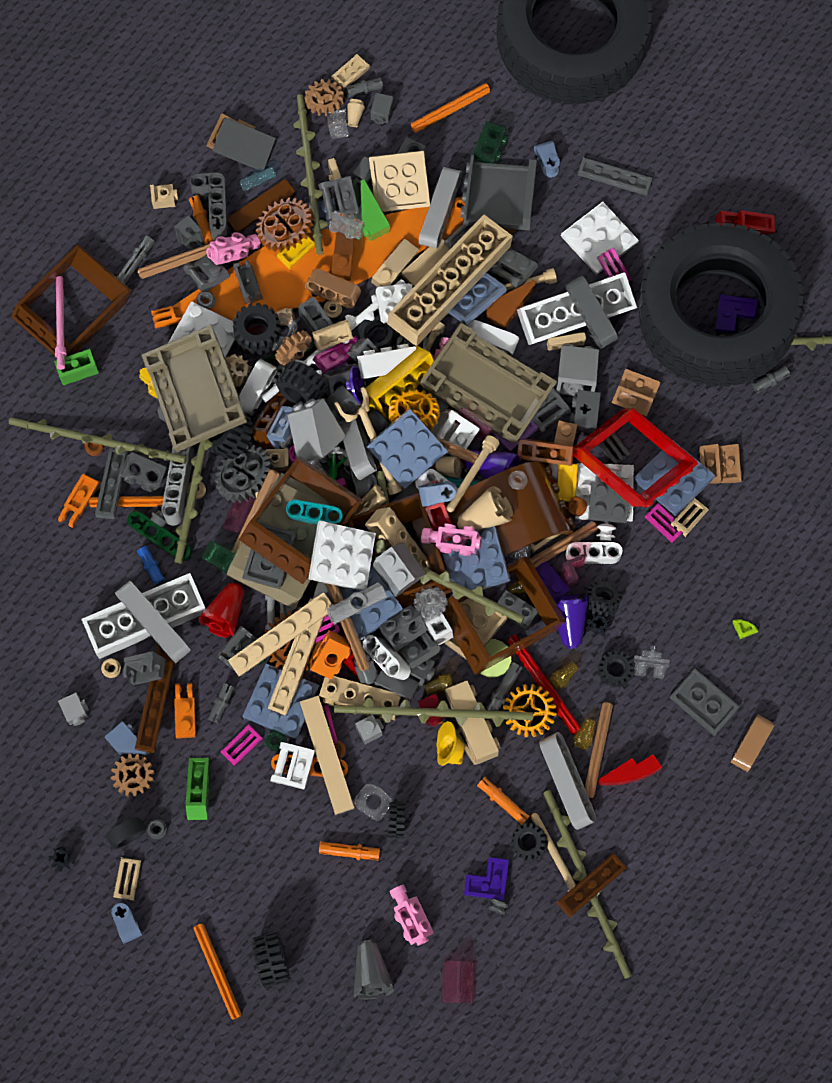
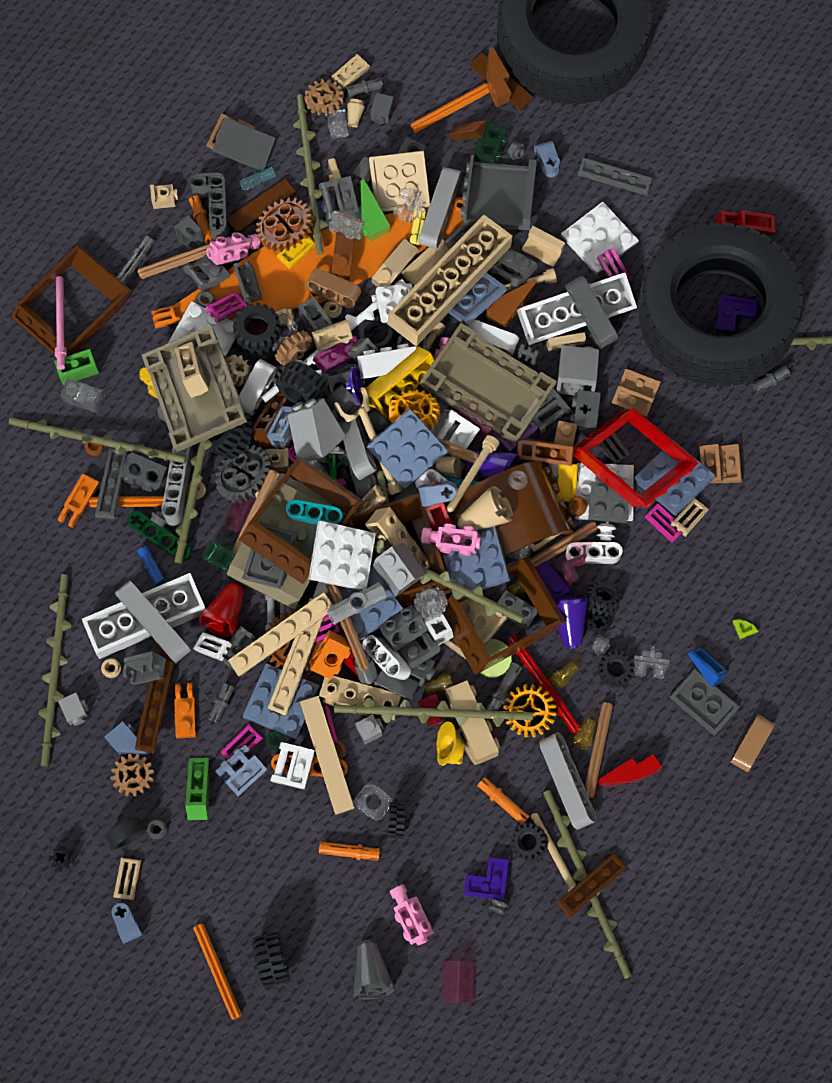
(52, 677): none -> olive plant
(82, 395): none -> clear brick
(191, 370): none -> tan slope
(221, 650): none -> white tile
(228, 309): none -> dark pink tile
(244, 775): none -> sand blue plate
(412, 205): none -> clear hips
(417, 227): none -> light yellow axle
(468, 131): none -> reddish brown slope
(497, 79): none -> dark orange slope
(516, 150): none -> dark grey plate
(519, 97): none -> reddish brown tile
(529, 355): none -> dark grey tile
(543, 246): none -> tan panel
(601, 645): none -> clear plate
(709, 667): none -> blue slope

